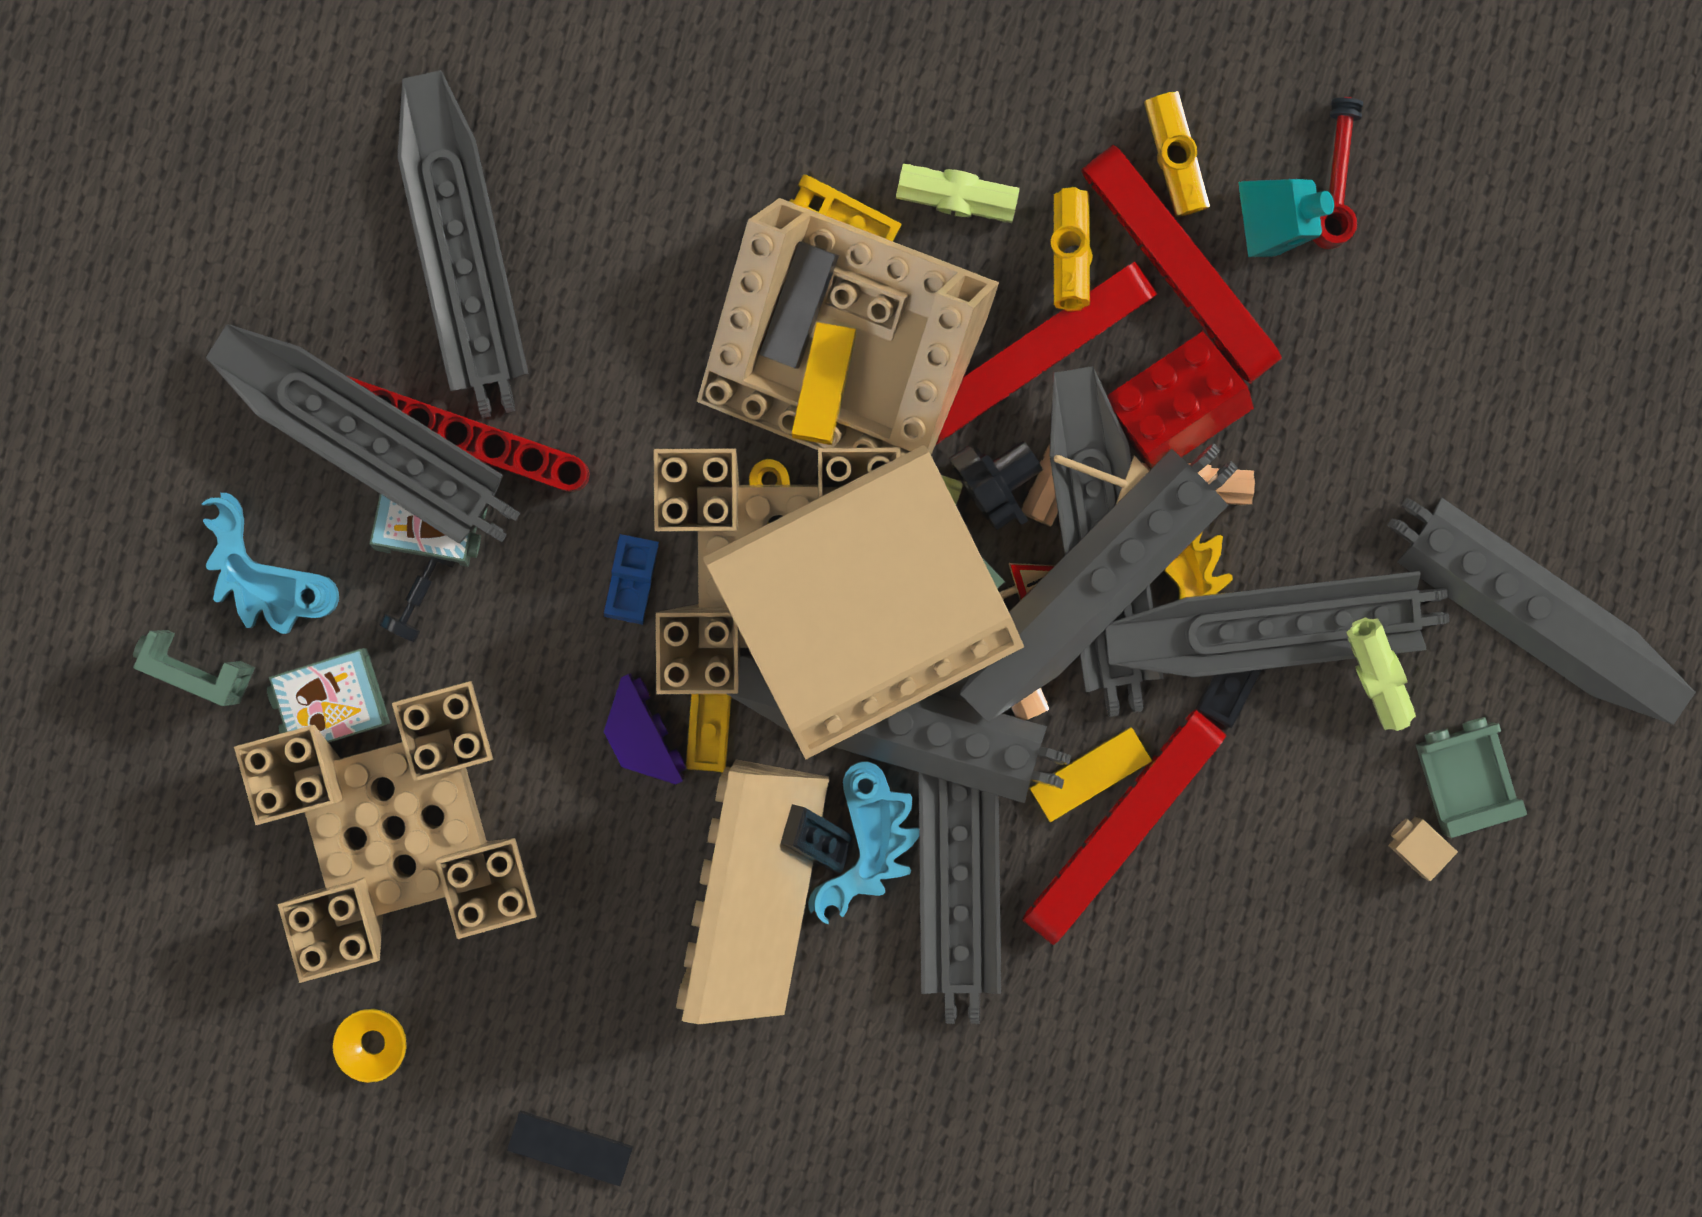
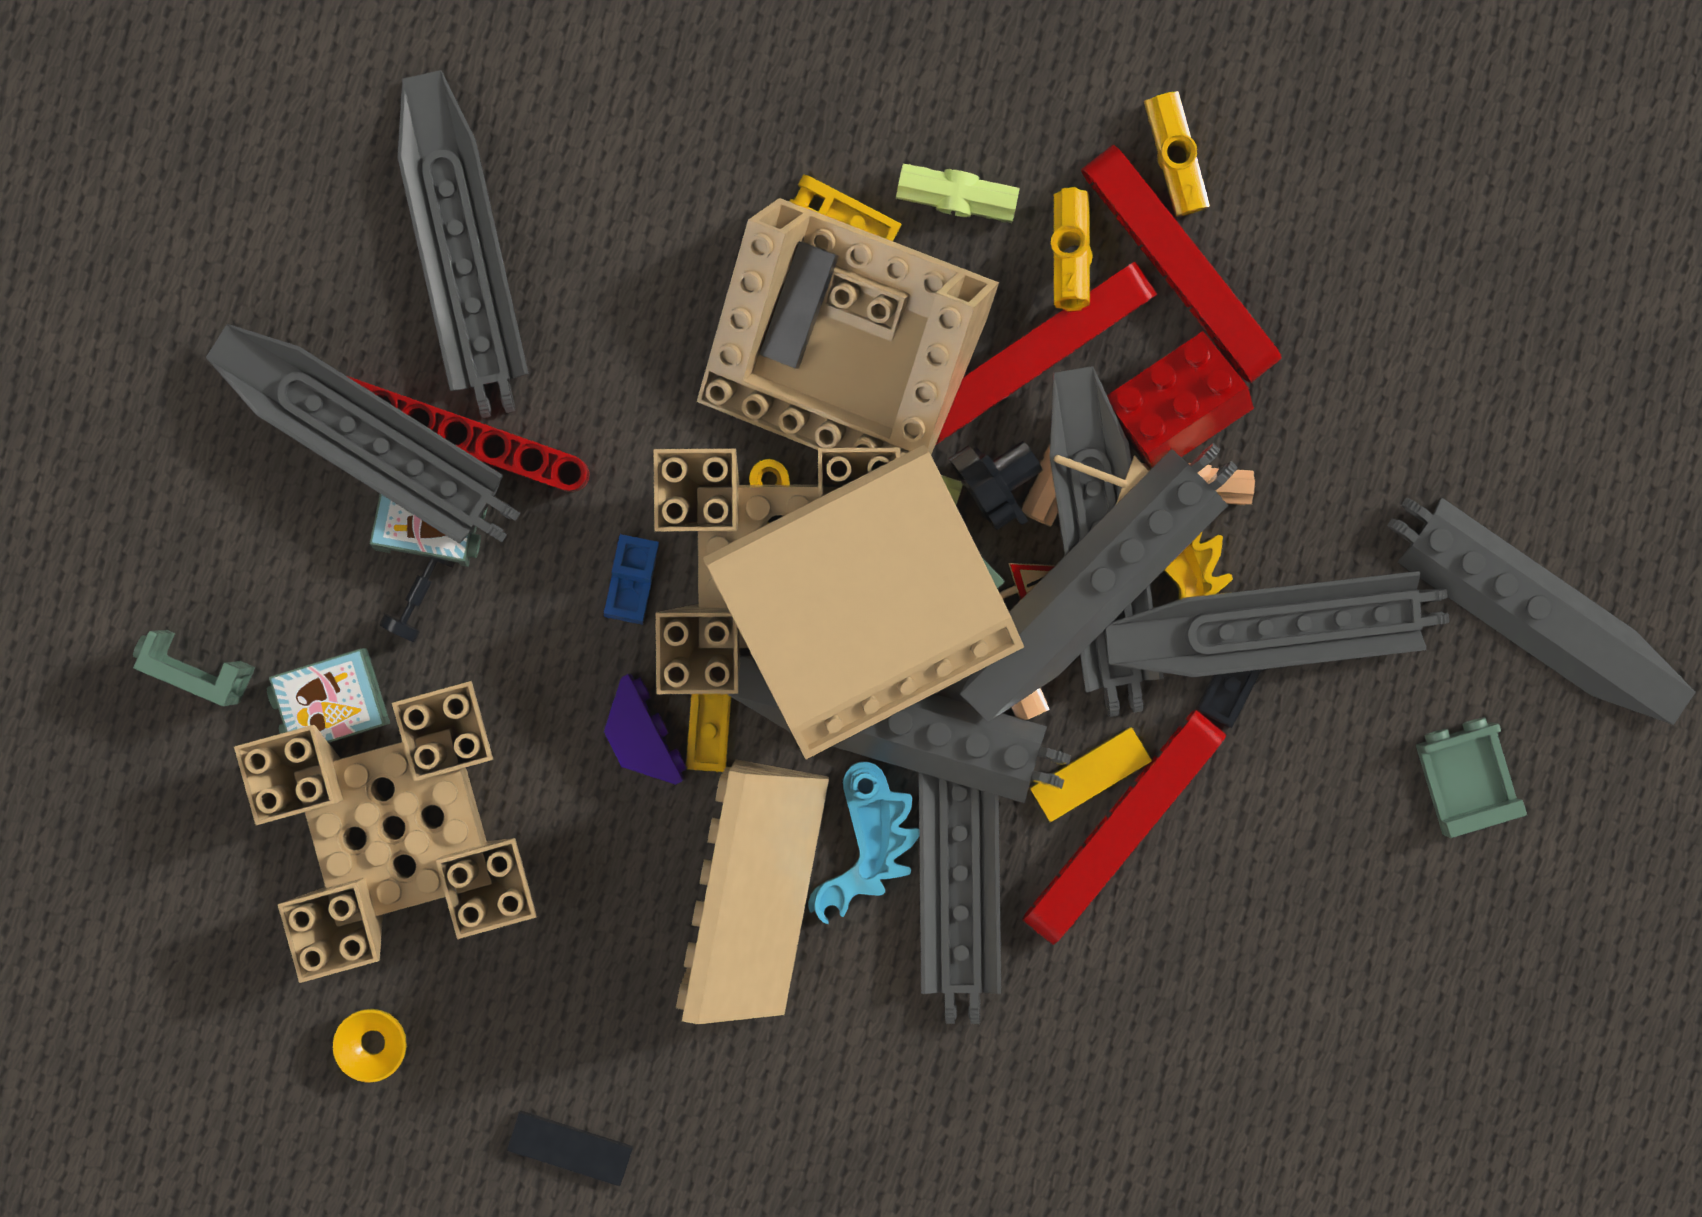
(258, 587): medium azure animal -> none
(816, 838): black tile -> none
(824, 383): yellow tile -> none
(1281, 214): teal torso -> none
(1345, 111): red piece -> none
(1381, 673): yellowish green piece -> none
(1421, 847): tan brick -> none

